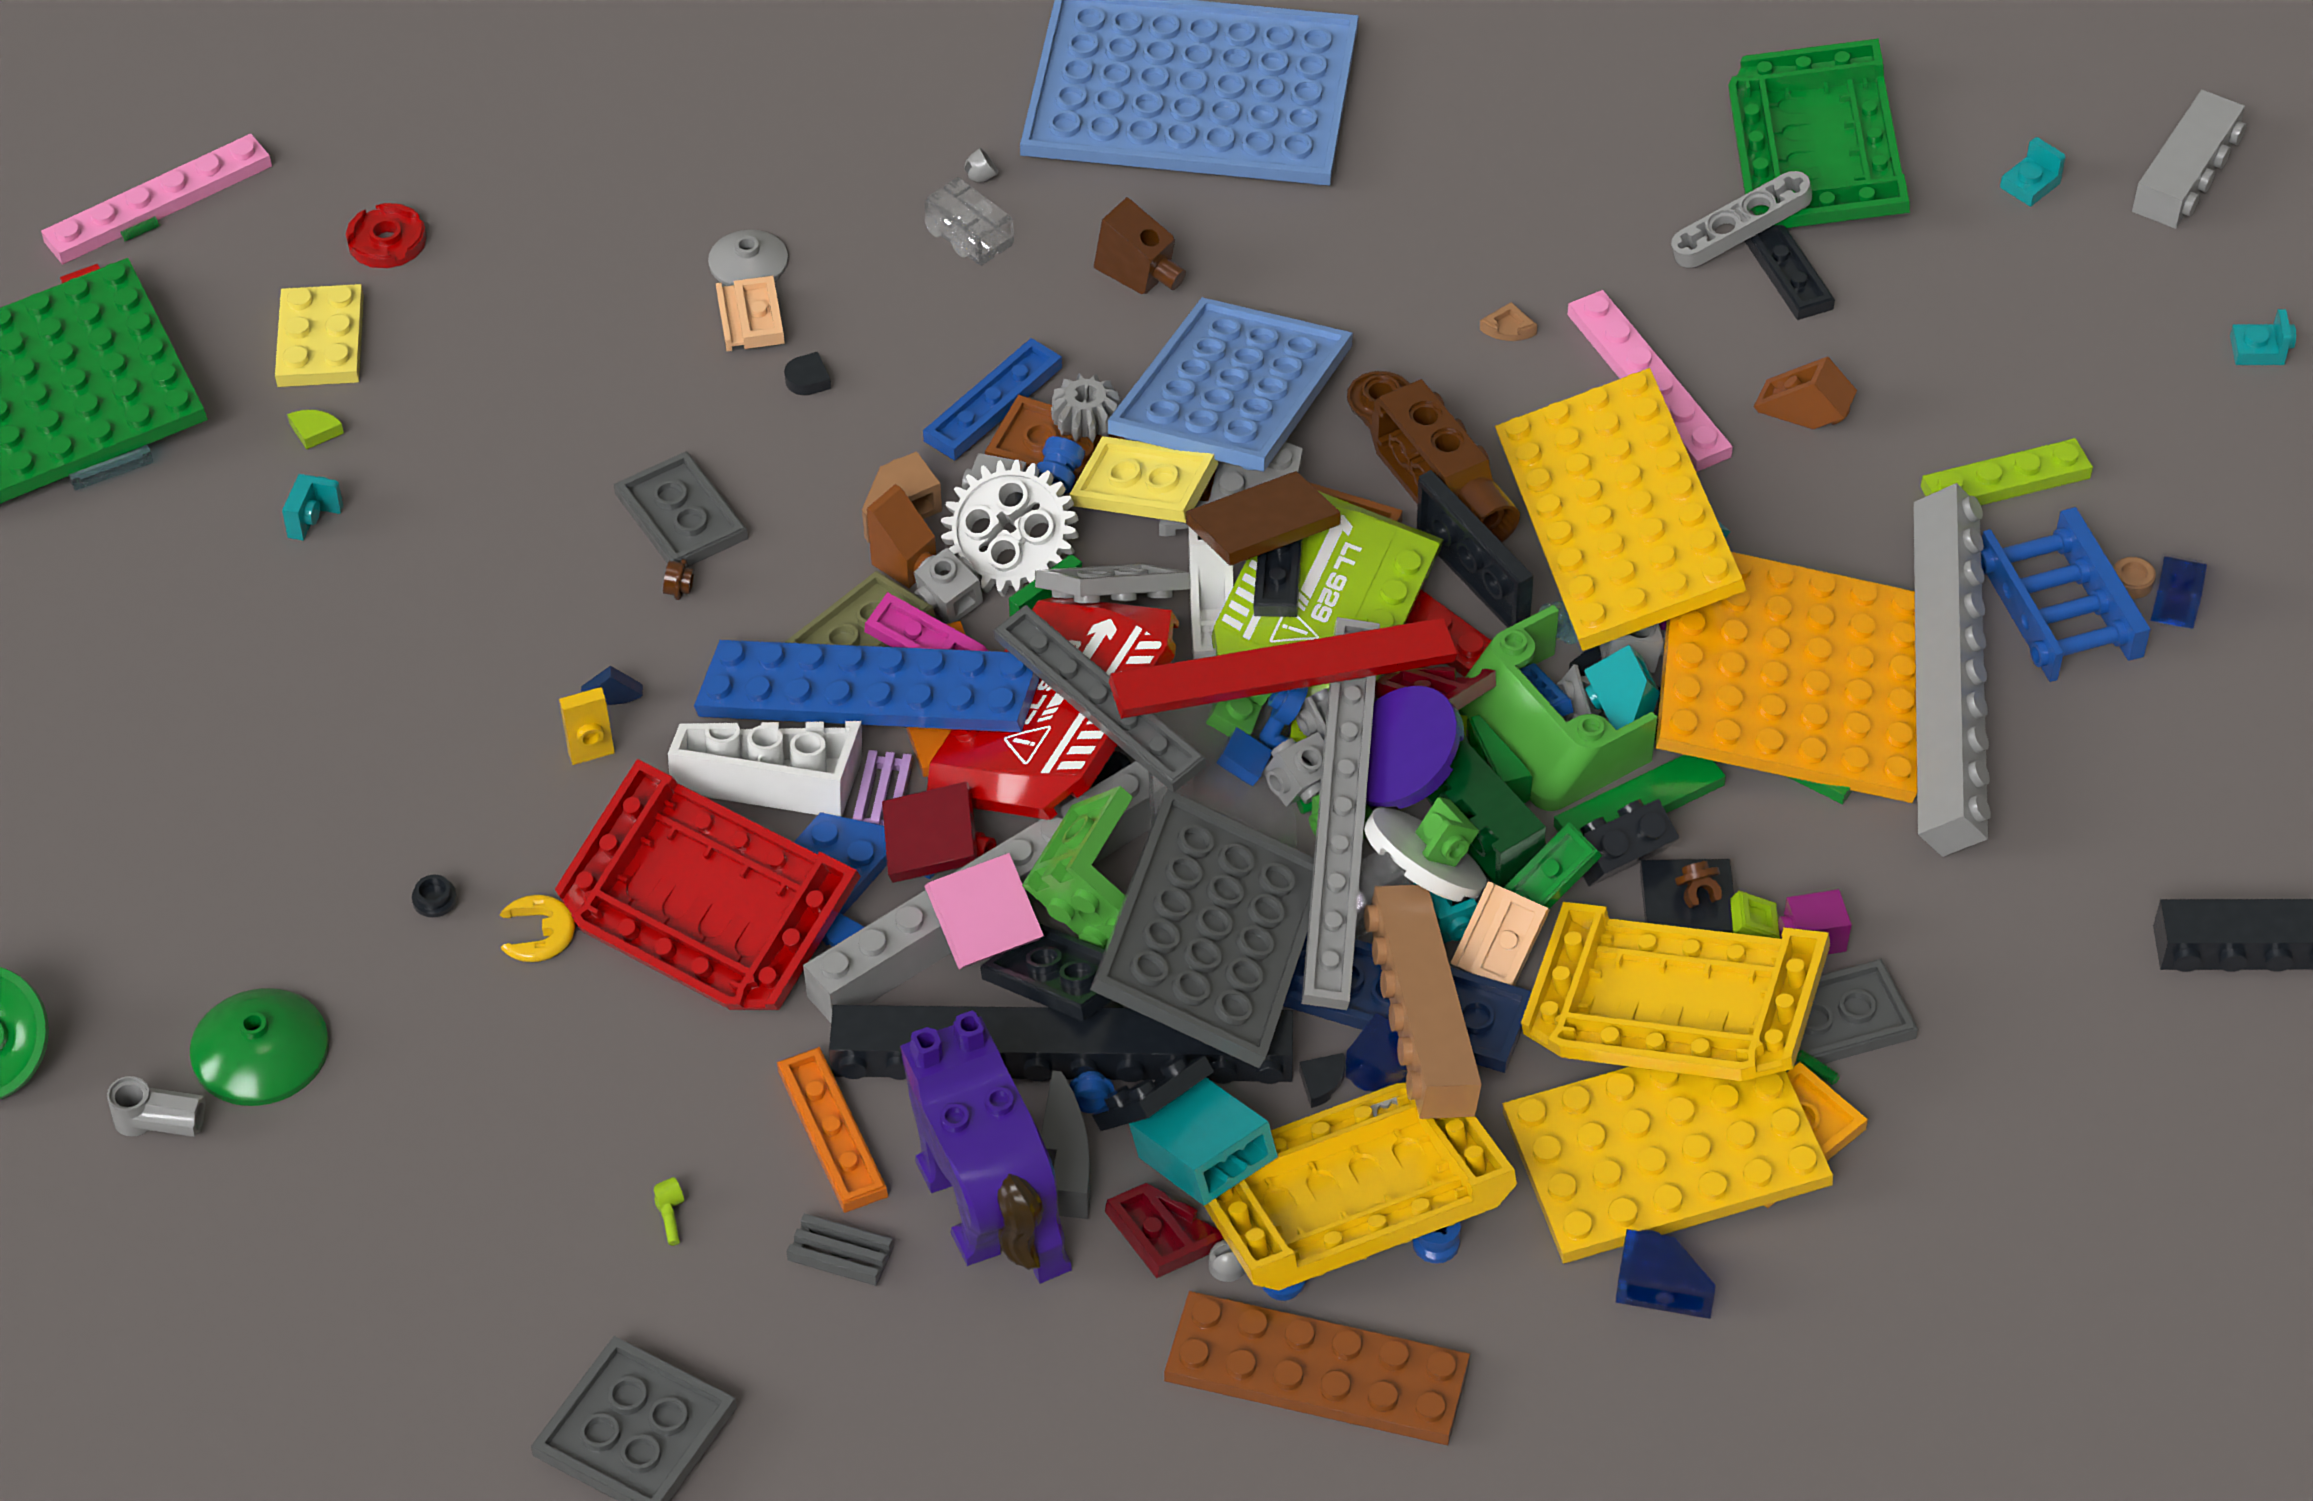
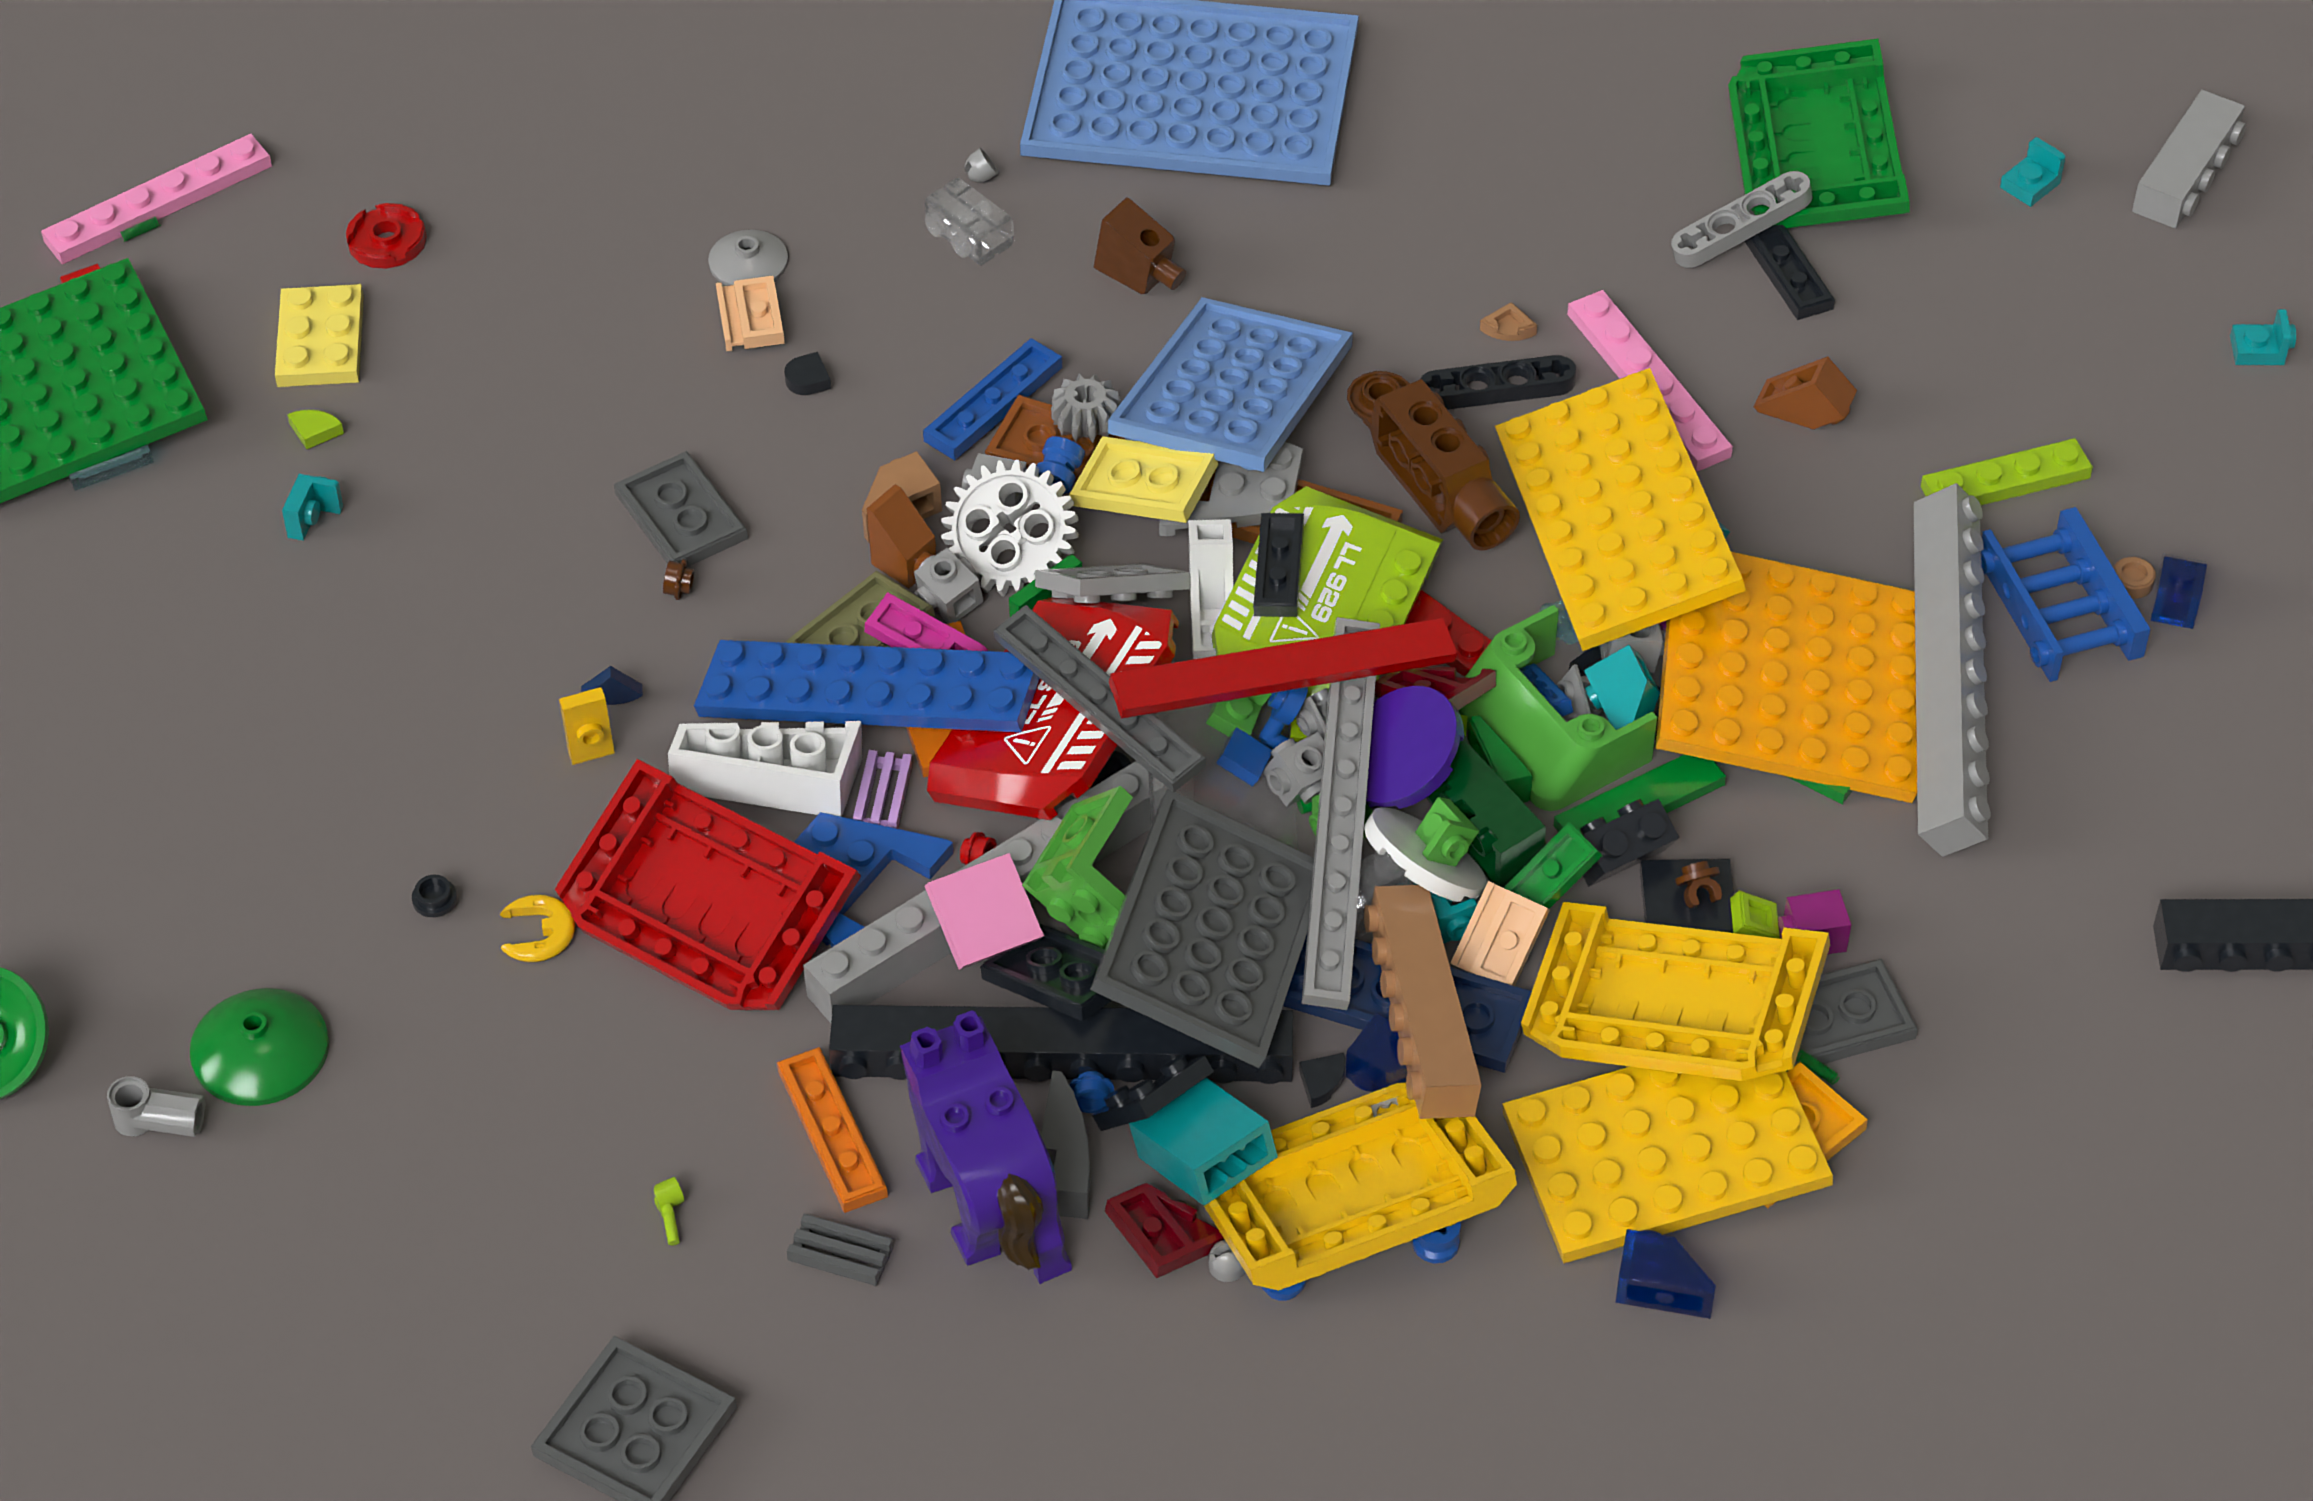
(929, 832): dark red tile -> none
(1263, 518): reddish brown tile -> none
(1317, 1367): dark orange plate -> none
(1474, 552): black tile -> none
(1496, 376): none -> black beam

